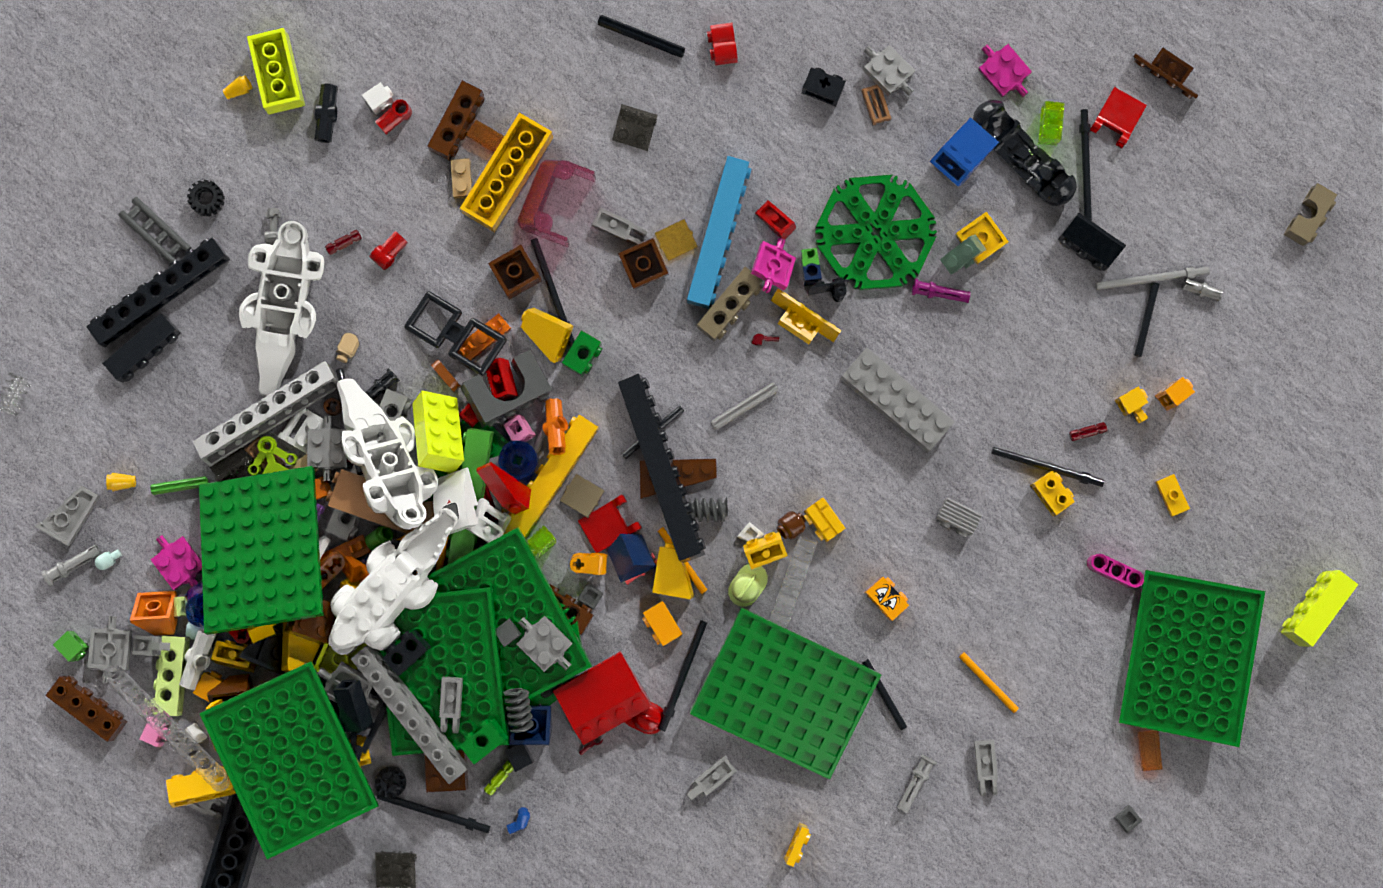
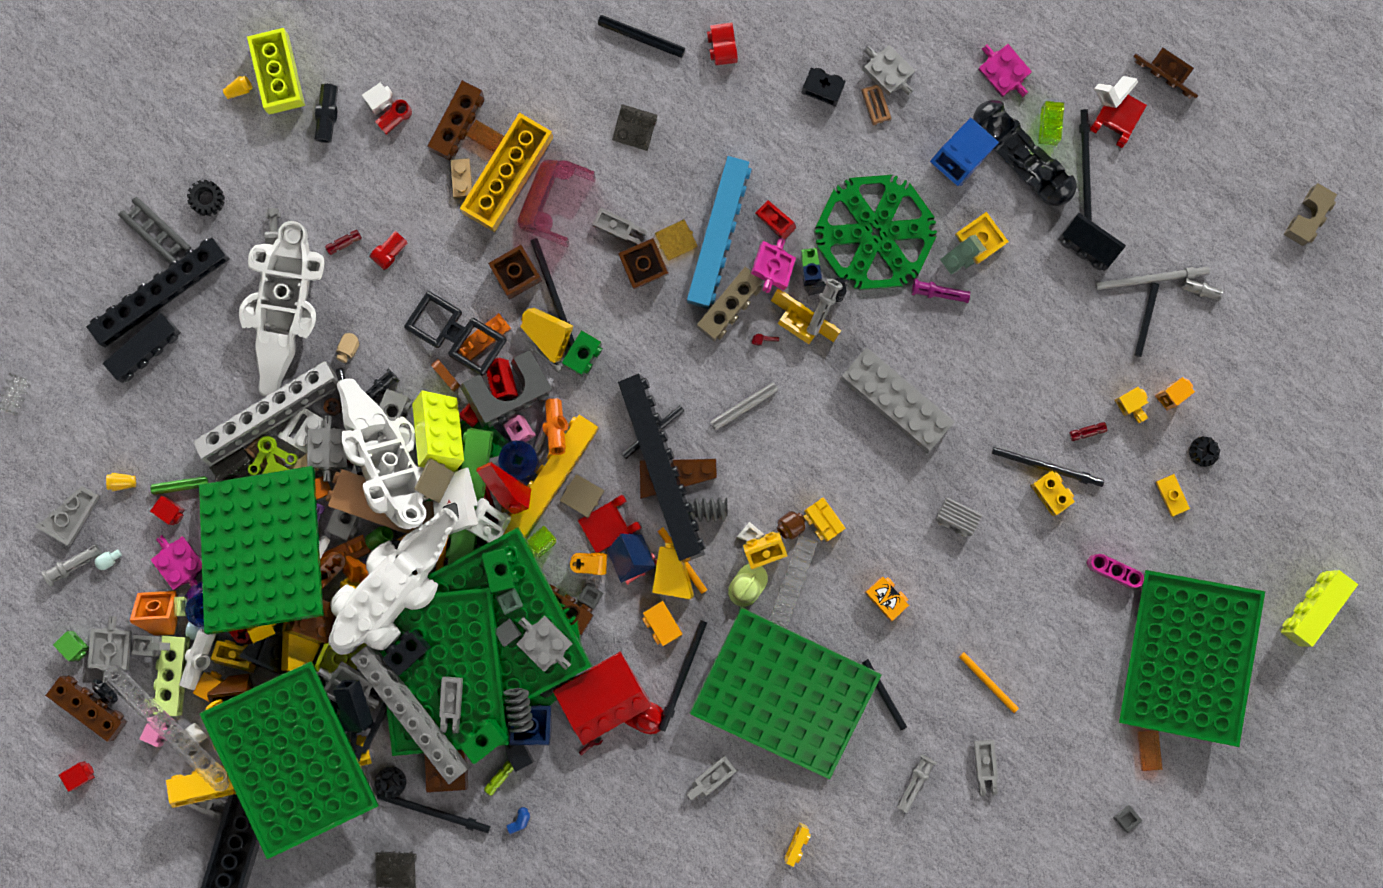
(77, 776): none -> red brick
(104, 691): none -> black gear
(168, 511): none -> red brick
(434, 480): none -> dark tan piece
(496, 580): none -> green brick
(509, 601): none -> sand green tile
(533, 348): none -> light grey hinge
(826, 299): none -> light grey pin
(1113, 96): none -> white bracket
(1196, 453): none -> black gear

